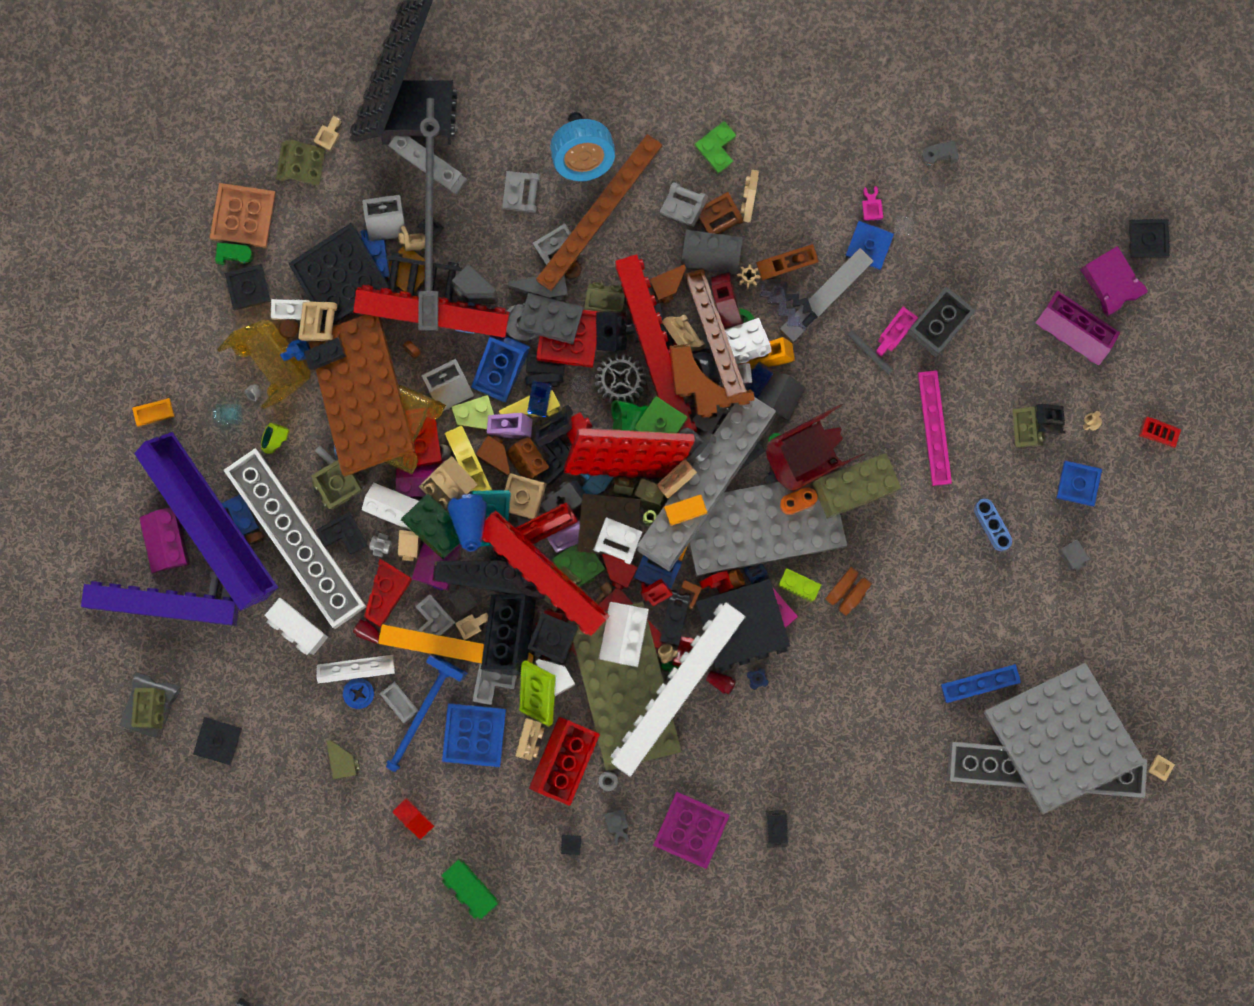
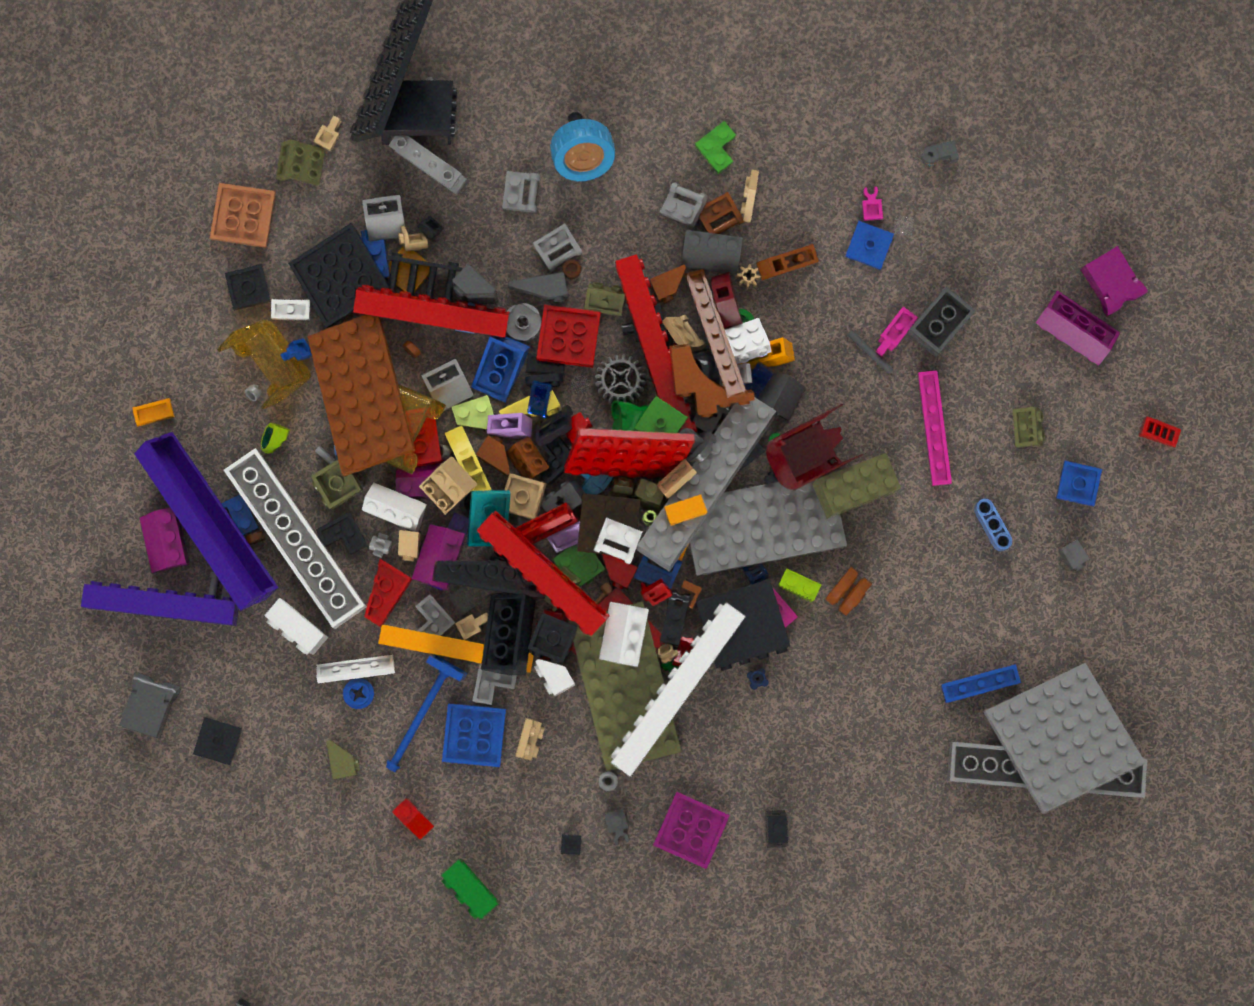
(148, 708): olive bracket -> none
(228, 414): clear light blue bracket -> none
(233, 253): green leg -> none
(288, 328): reddish brown tile -> none
(311, 321): tan plate -> none
(325, 354): black plate -> none
(366, 631): dark red cone -> none
(399, 702): light grey tile -> none
(429, 299): flat silver bar -> none
(432, 526): dark green plate -> none
(468, 519): blue cone -> none
(537, 693): lime tile -> none
(550, 318): dark grey plate -> none
(564, 761): red slope -> none
(599, 212): dark orange plate -> none
(605, 338): black brick -> none
(719, 580): red bracket -> none
(721, 682): dark red cone -> none
(737, 578): dark orange tile -> none
(783, 298): piece -> none
(798, 500): orange plate -> none
(831, 290): light grey tile -> none
(1050, 418): black plate -> none
(1092, 421): tan plate -> none
(1149, 238): black plate -> none
(1161, 767): tan plate -> none

